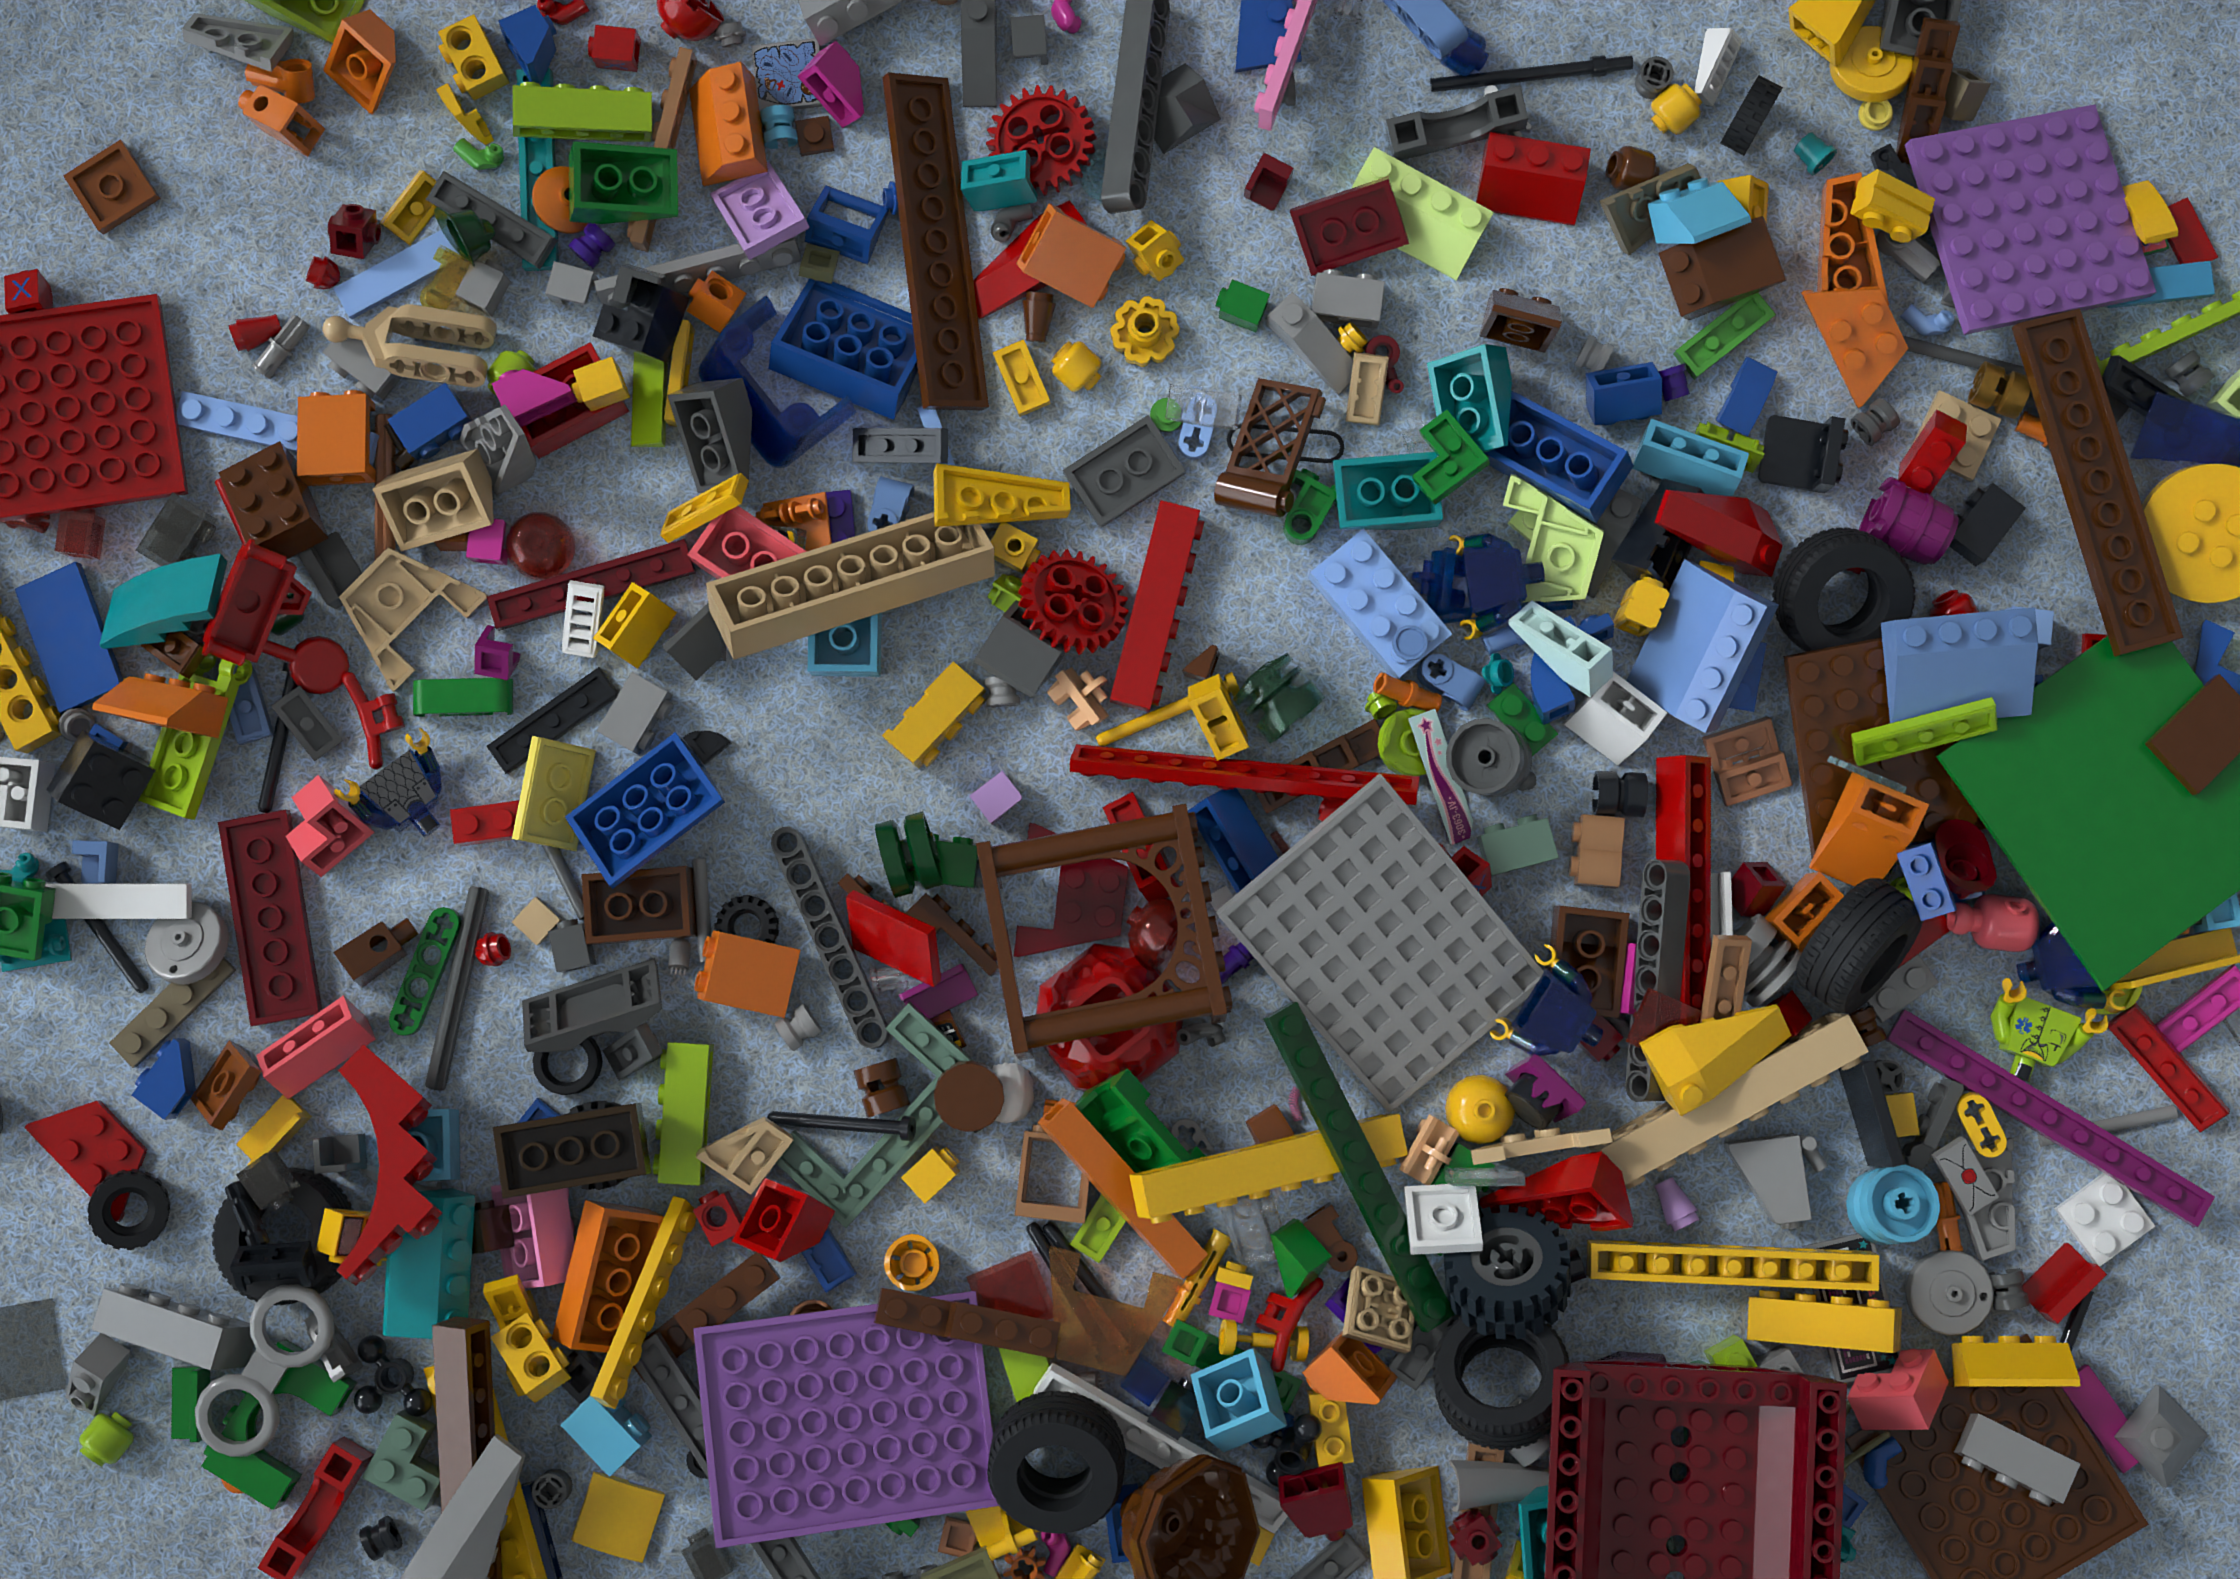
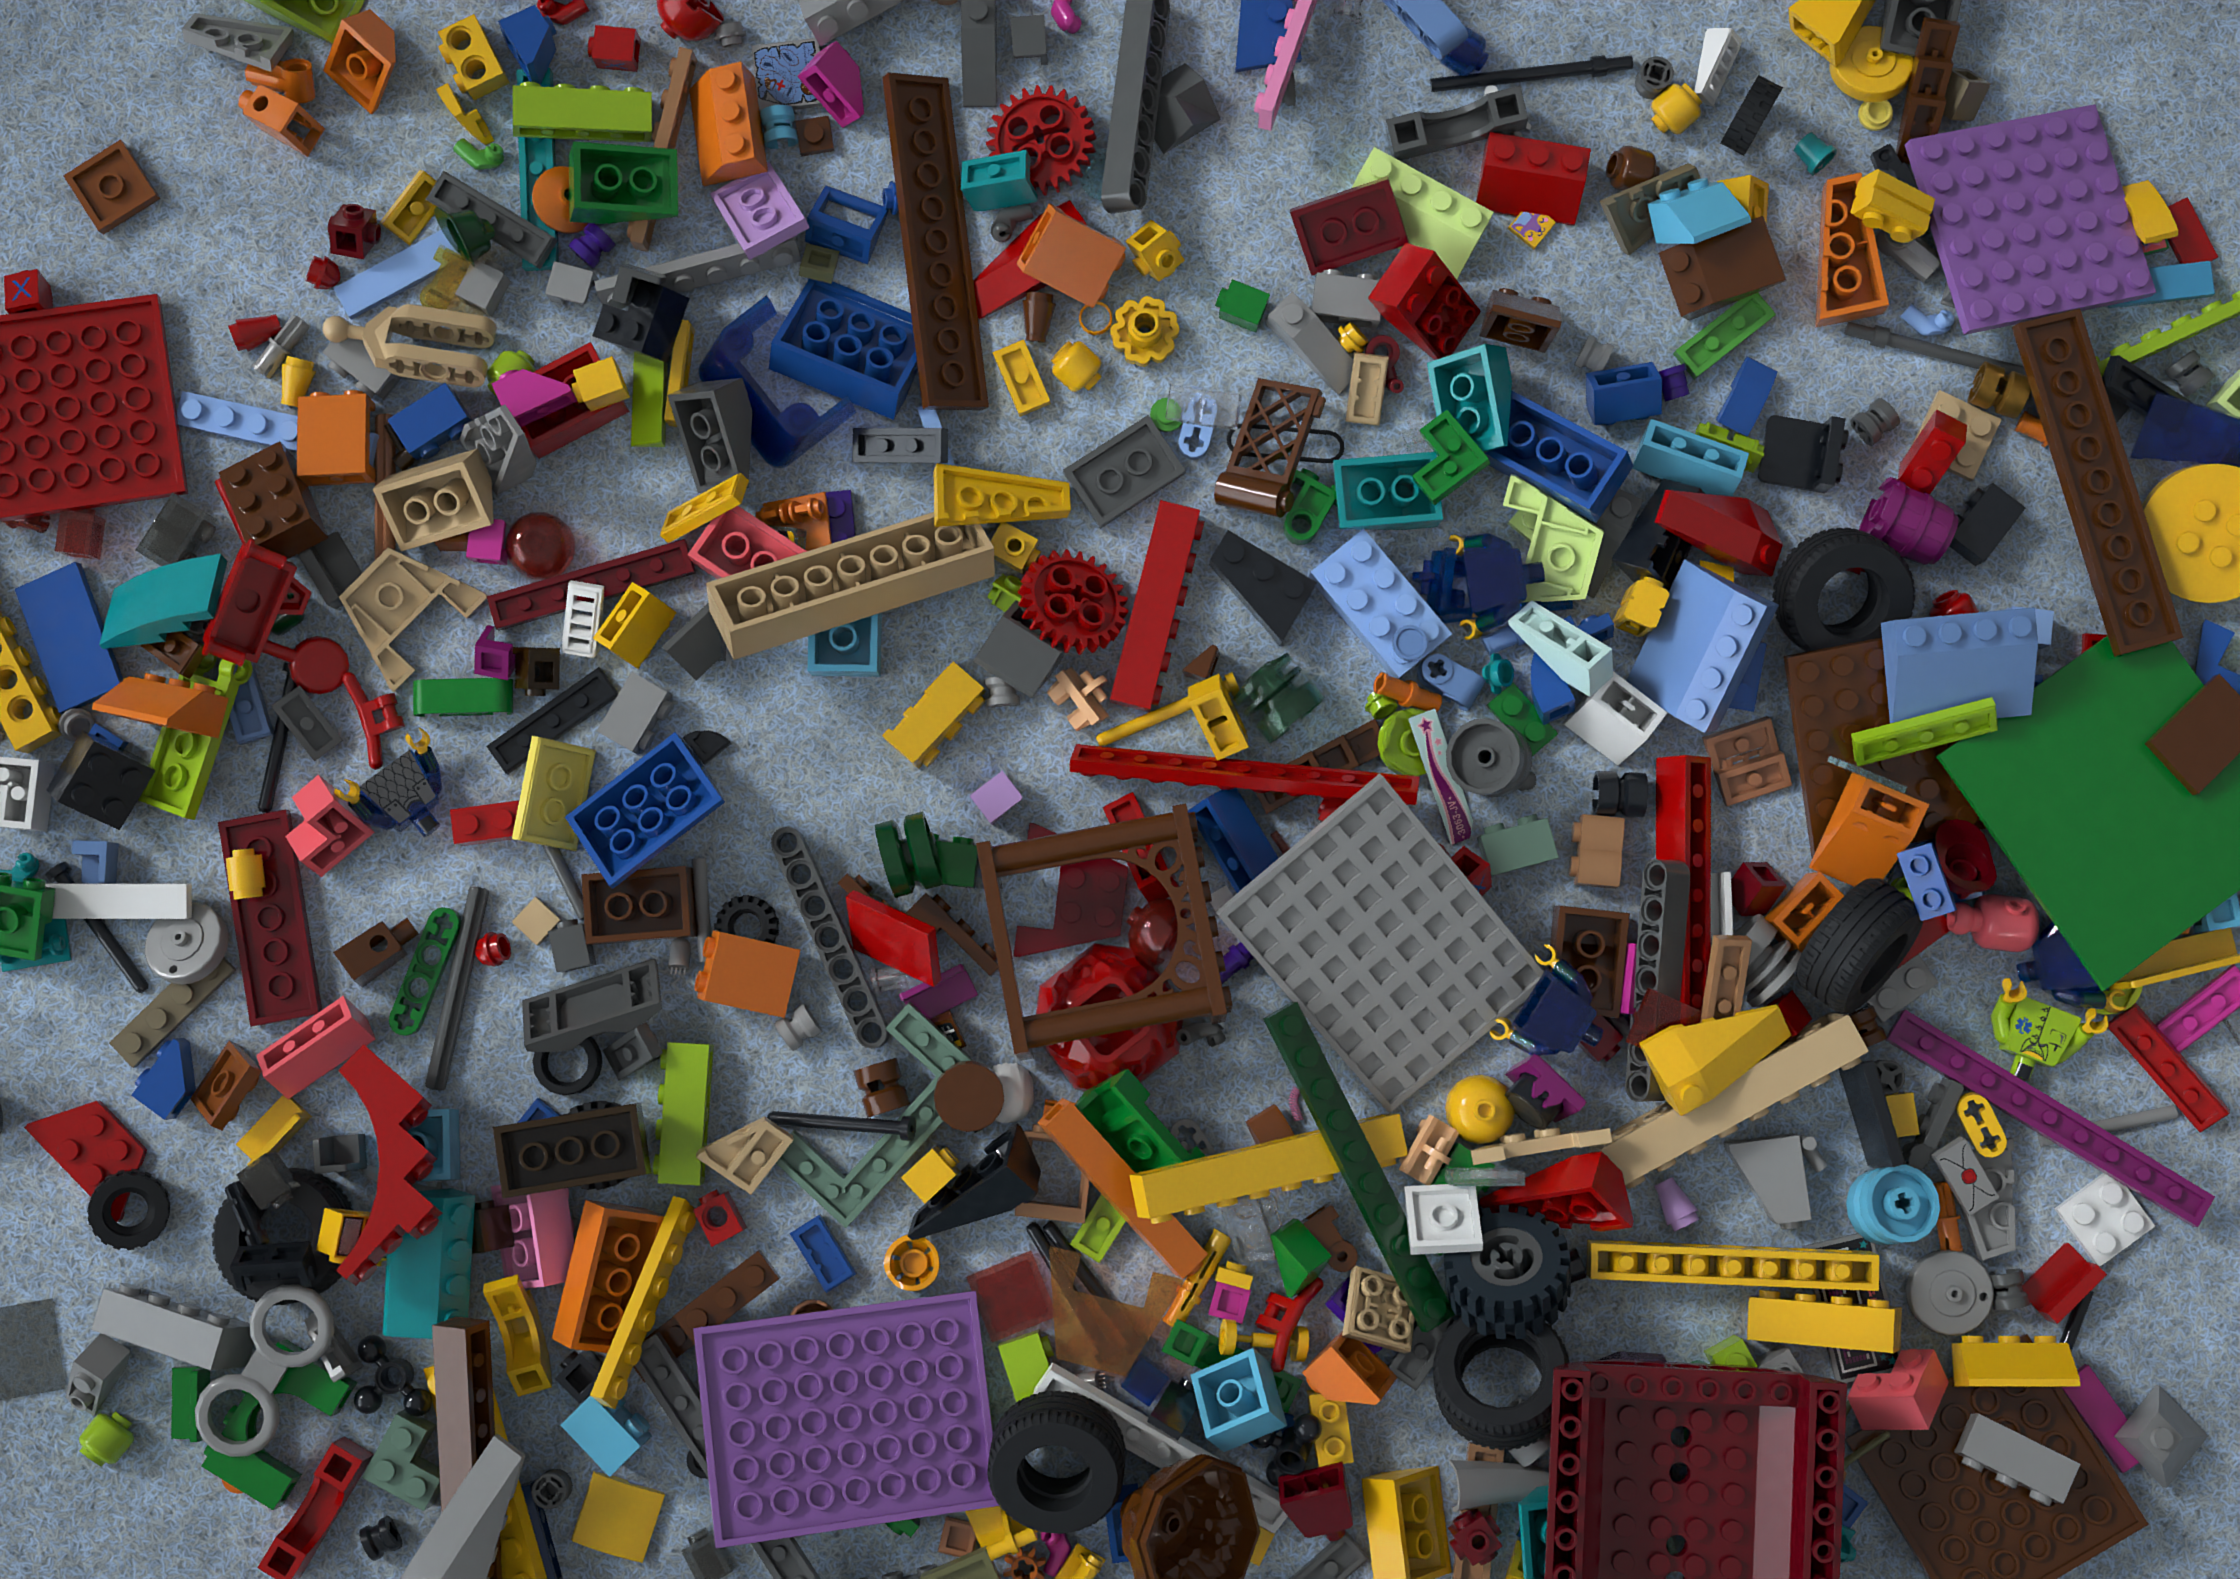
(245, 874): none -> yellow brick
(296, 379): none -> yellow cone
(526, 1360): yellow brick -> none
(536, 669): none -> dark brown brick
(715, 300): orange brick -> none
(782, 1222): red slope -> none
(889, 502): medium blue piece -> none
(967, 1323): reddish brown bracket -> none
(990, 1188): none -> black wedge
(1096, 332): none -> light orange axle
(1262, 583): none -> black wedge
(1268, 182): dark red panel -> none
(1424, 301): none -> red slope
(1531, 228): none -> tile
(1858, 336): orange wing -> none
(1876, 1462): blue arm -> none

